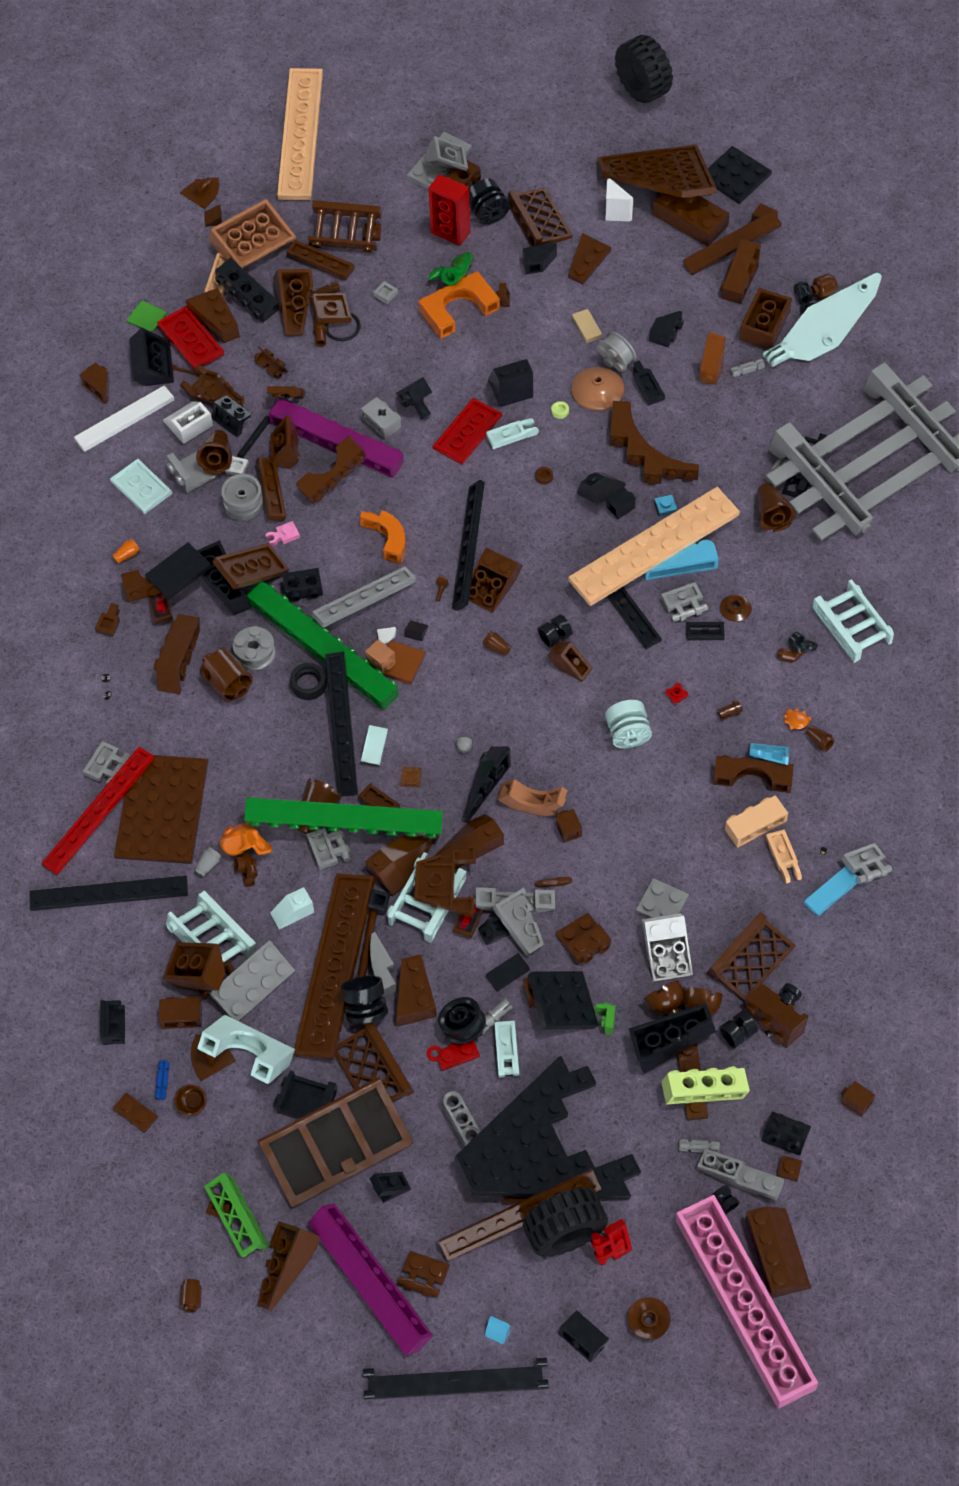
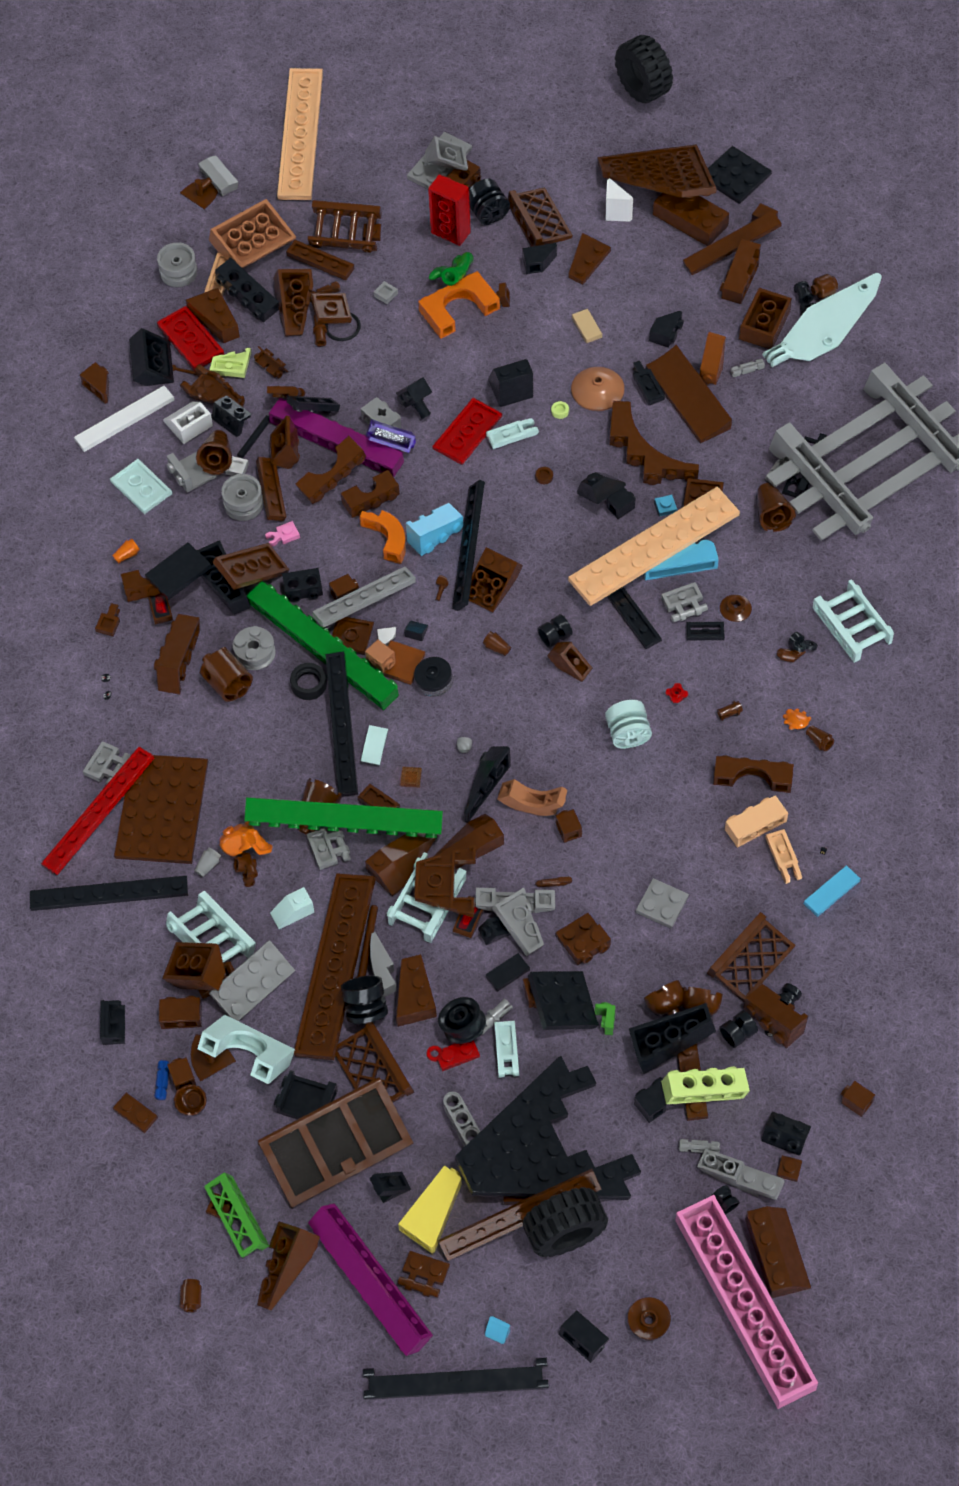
(146, 316): bright green piece -> none
(177, 264): none -> light grey wheel
(181, 1073): none -> reddish brown brick
(213, 216): reddish brown slope -> none
(219, 174): none -> light grey piece
(231, 364): none -> yellowish green wing
(313, 404): none -> black plate
(342, 586): none -> reddish brown brick
(354, 633): none -> reddish brown tile
(378, 901): black slope -> none
(384, 489): none -> reddish brown arch
(390, 436): none -> dark purple window
(430, 1213): none -> light yellow slope
(433, 676): none -> black piece
(434, 528): none -> medium azure wedge
(616, 351): light grey wheel -> none
(616, 1240): red plate -> none
(651, 1101): none -> black slope
(667, 946): white slope -> none
(690, 395): none -> reddish brown arch
(696, 488): none -> reddish brown plate
(770, 752): medium azure wing -> none
(862, 859): light grey plate -> none

